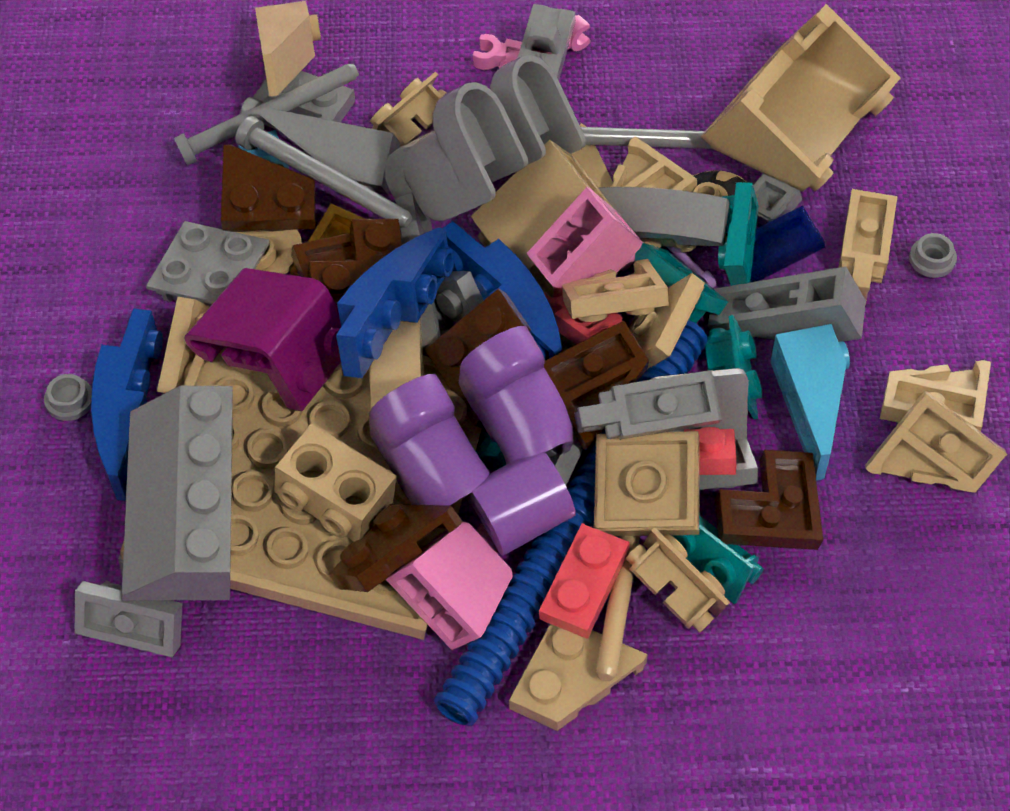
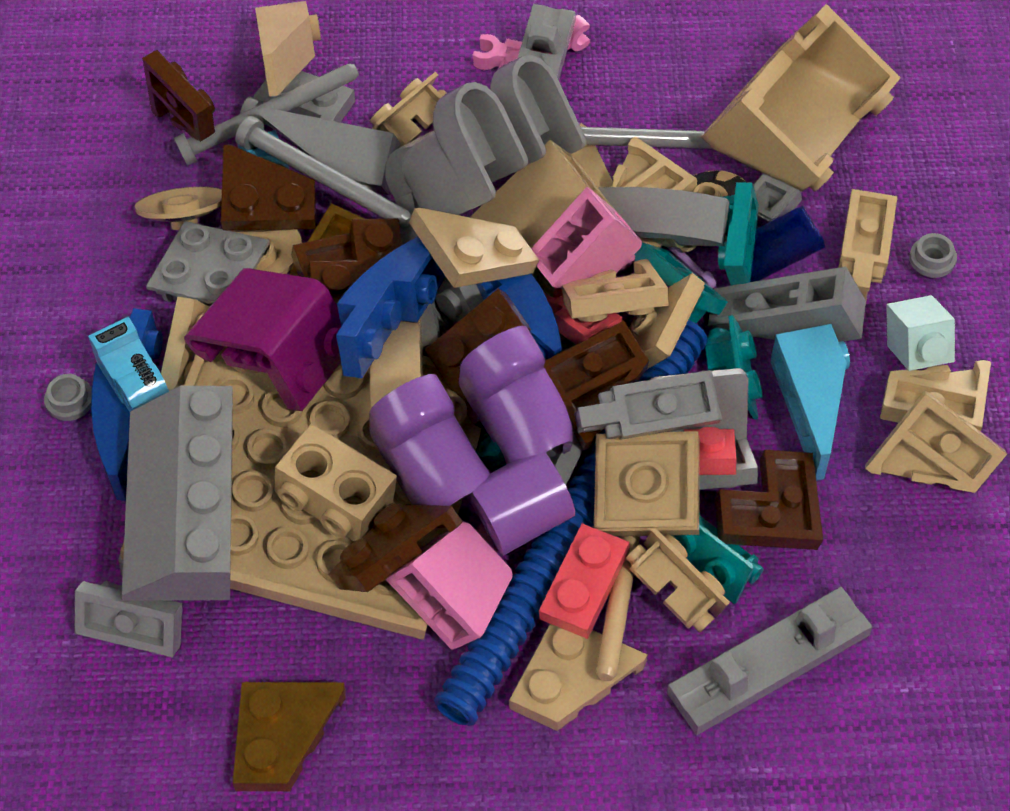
(127, 364): none -> medium azure leg
(173, 94): none -> reddish brown wing
(180, 205): none -> tan dish
(279, 730): none -> pearl gold wing
(472, 248): none -> tan wing
(768, 660): none -> light grey hinge
(920, 333): none -> light aqua brick

